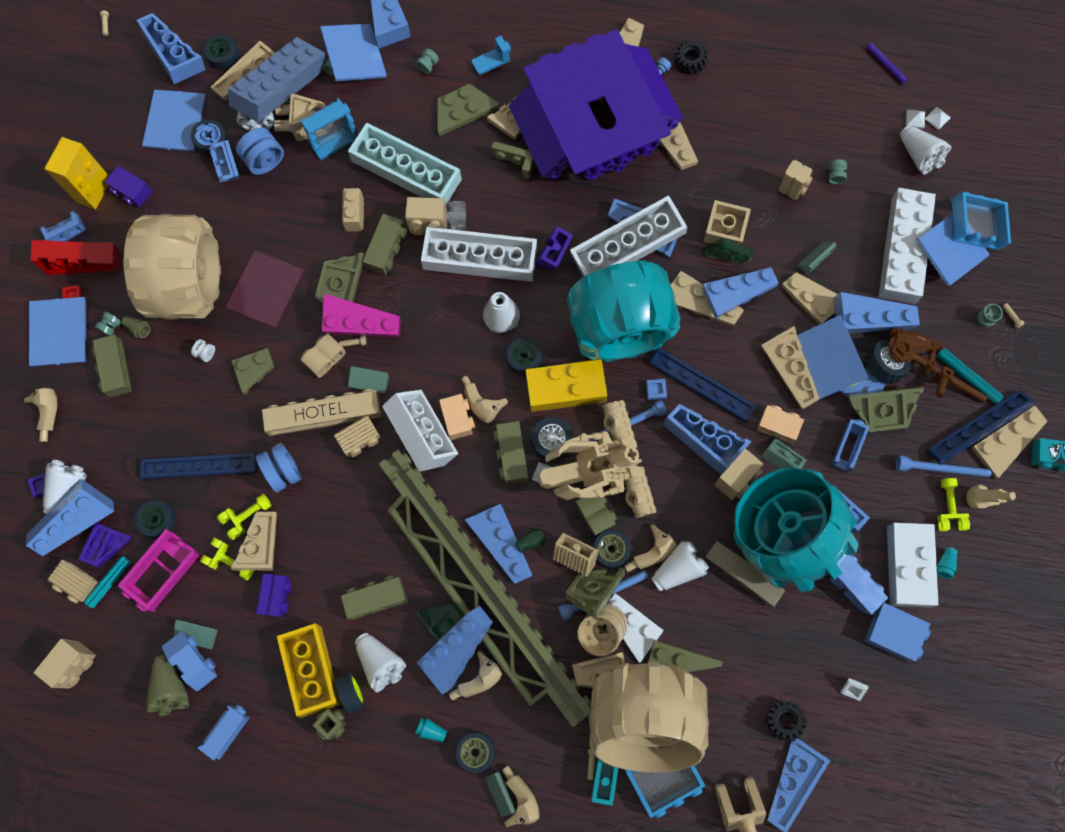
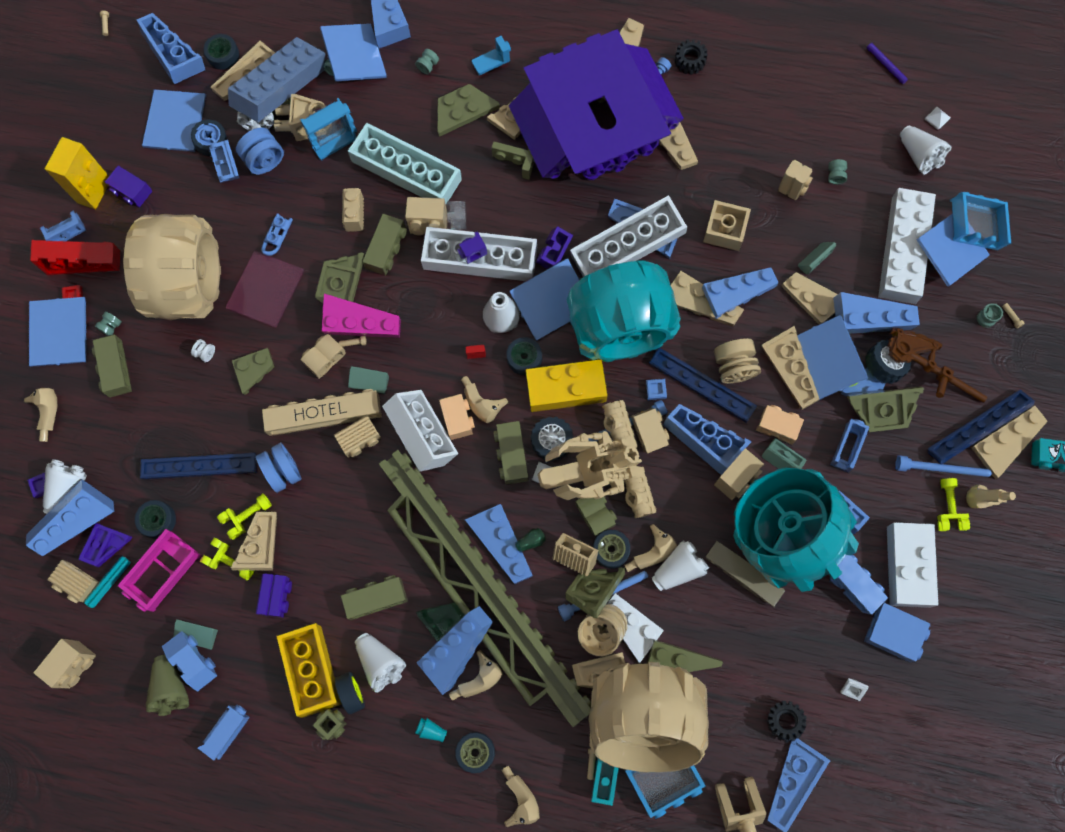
(137, 327): olive cone -> none
(272, 235): none -> medium blue piece
(472, 248): none -> dark purple brick
(475, 351): none -> red tile
(500, 794): sand green slope -> none
(544, 299): none -> medium blue piece
(650, 430): none -> tan brick
(728, 250): clear green wing -> none
(737, 361): none -> tan wheel
(915, 118): white slope -> none
(948, 563): teal cone -> none
(970, 376): teal axle -> none

